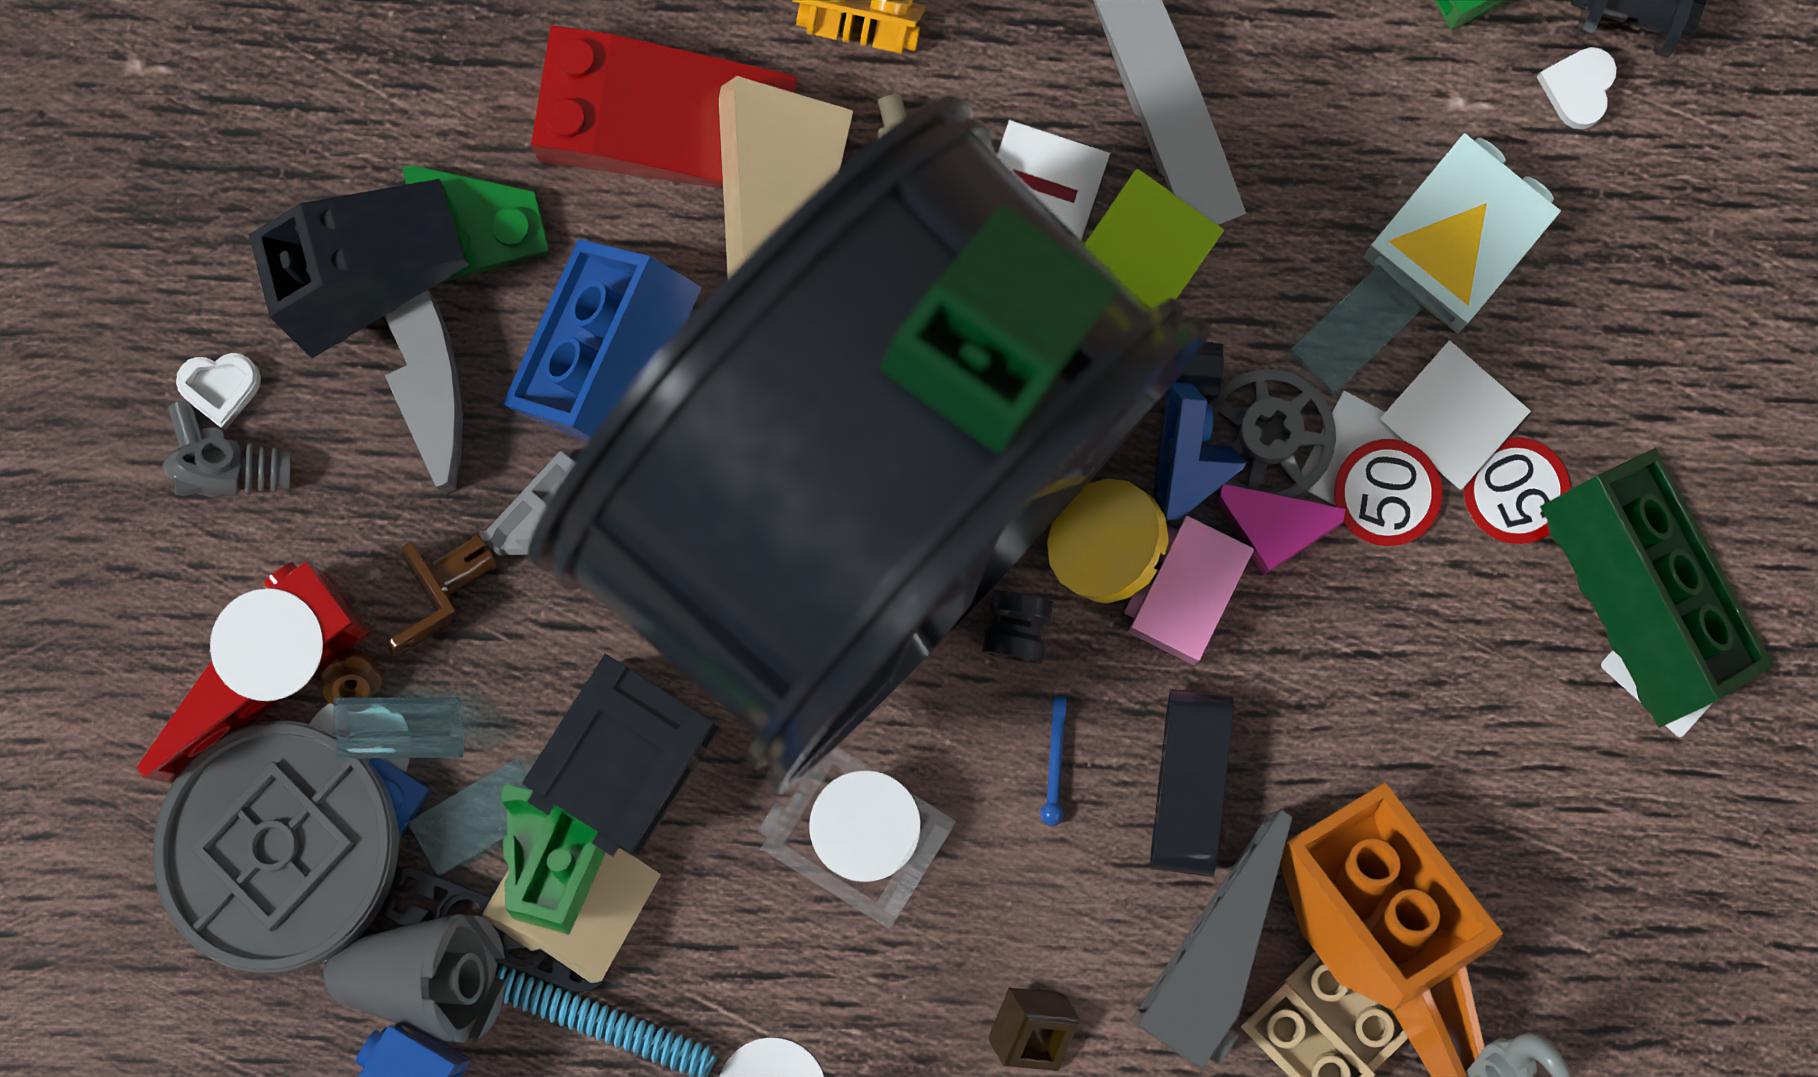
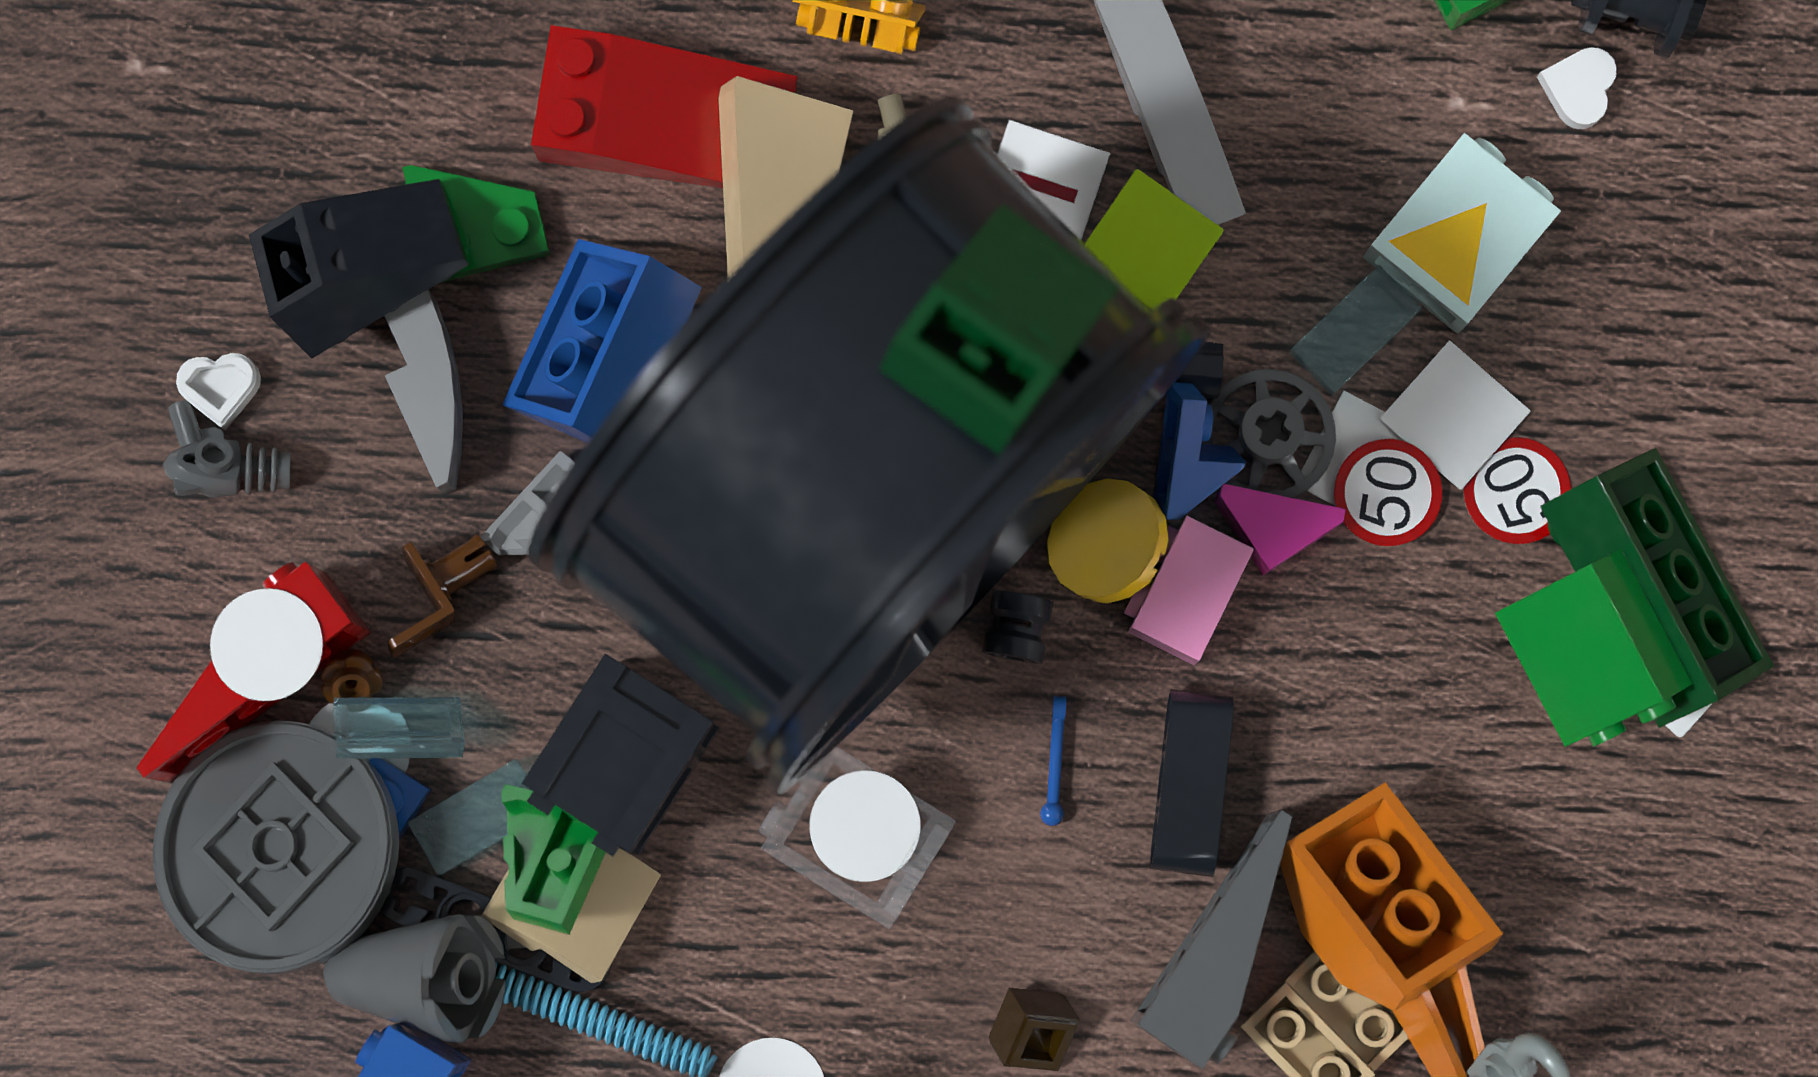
(1595, 651): none -> green brick

